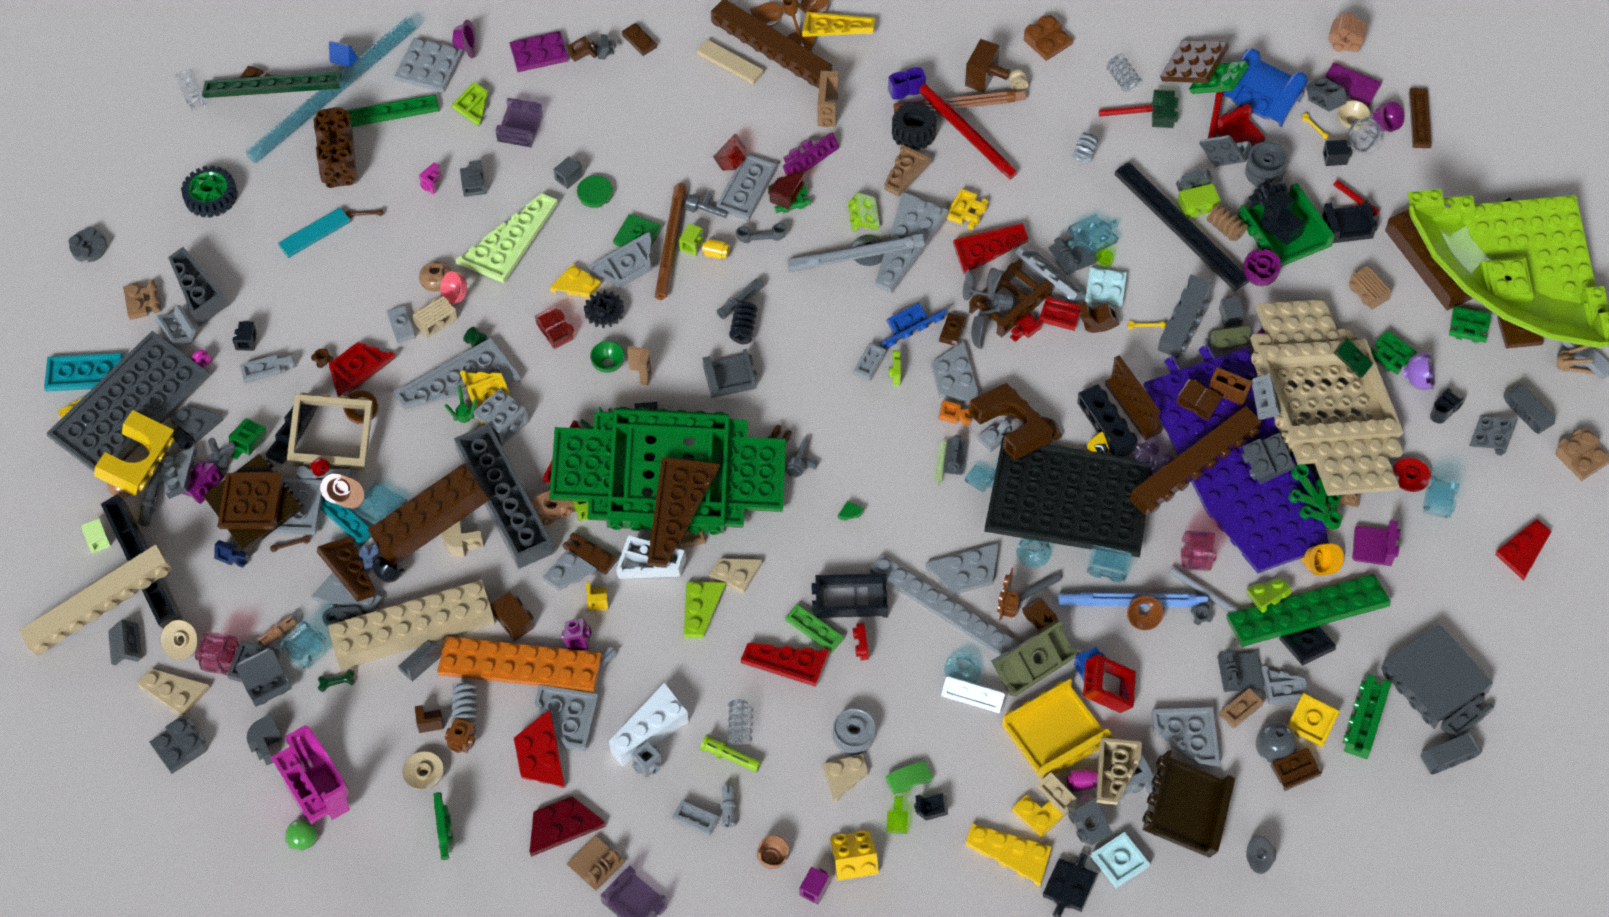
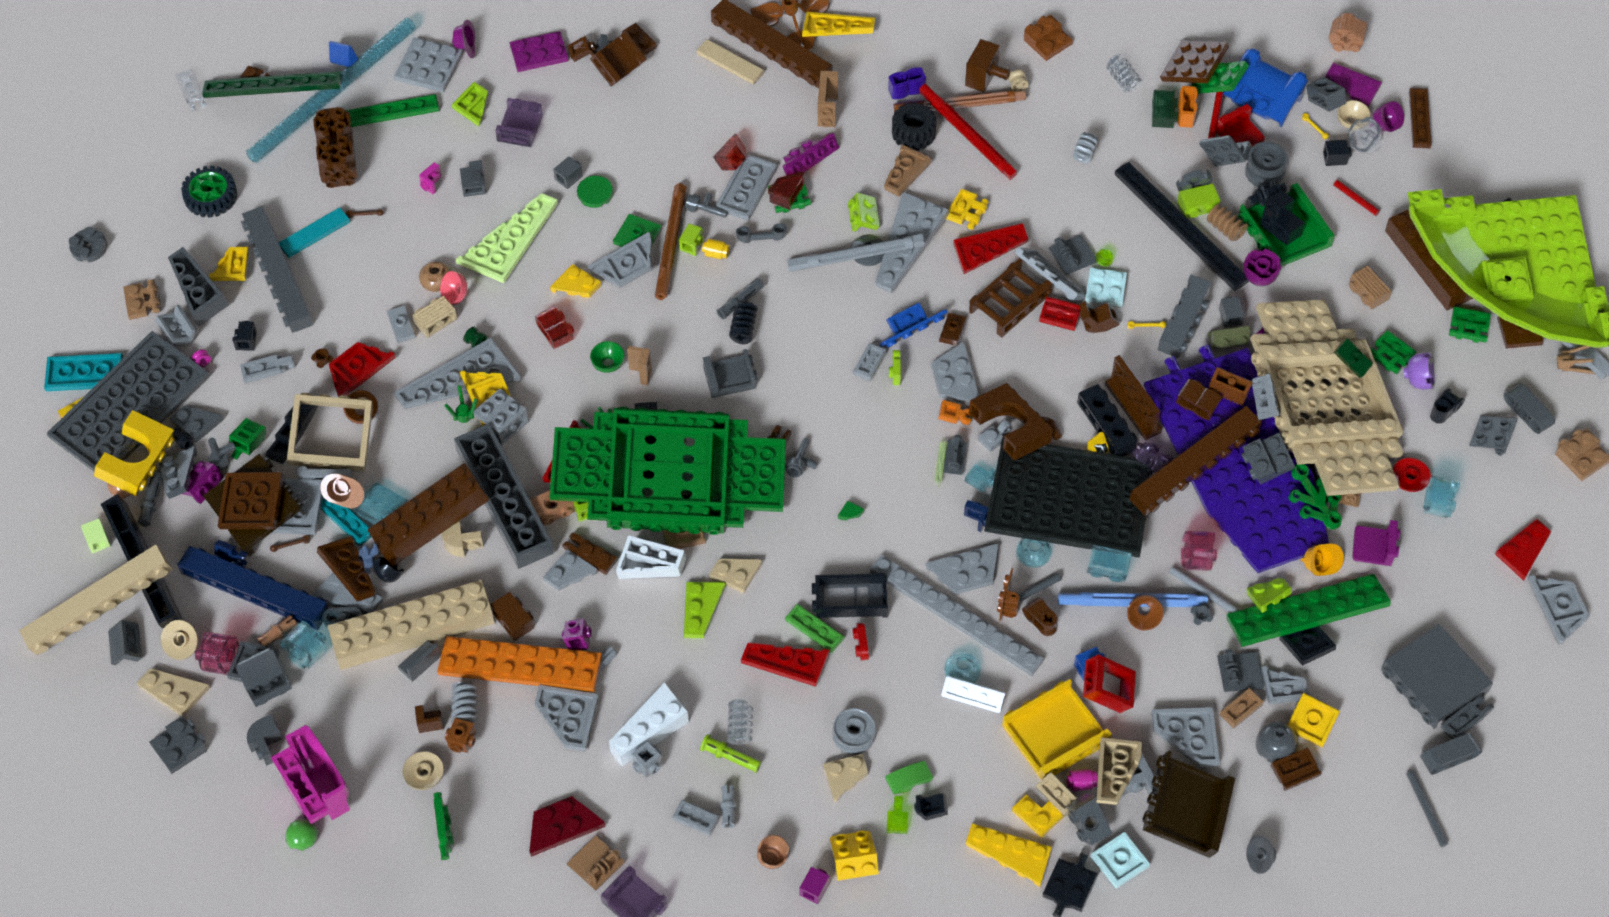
(232, 266): none -> yellow wing
(252, 586): none -> dark blue brick
(277, 270): none -> dark grey brick
(319, 466): red plate -> none
(345, 678): dark green piece -> none
(539, 752): red wing -> none
(596, 598): yellow panel -> none
(604, 309): black gear -> none
(618, 58): none -> reddish brown panel
(678, 497): reddish brown wing -> none
(977, 512): none -> dark blue bracket
(999, 300): dark grey plant -> none
(1017, 666): olive piece -> none
(1026, 326): red plate -> none
(1093, 234): clear light blue plate -> none
(1125, 110): red bar -> none
(1187, 106): none -> orange brick
(1350, 222): black panel -> none
(1367, 717): green brick -> none
(1427, 809): none -> dark grey bar
(1560, 605): none -> light grey wing

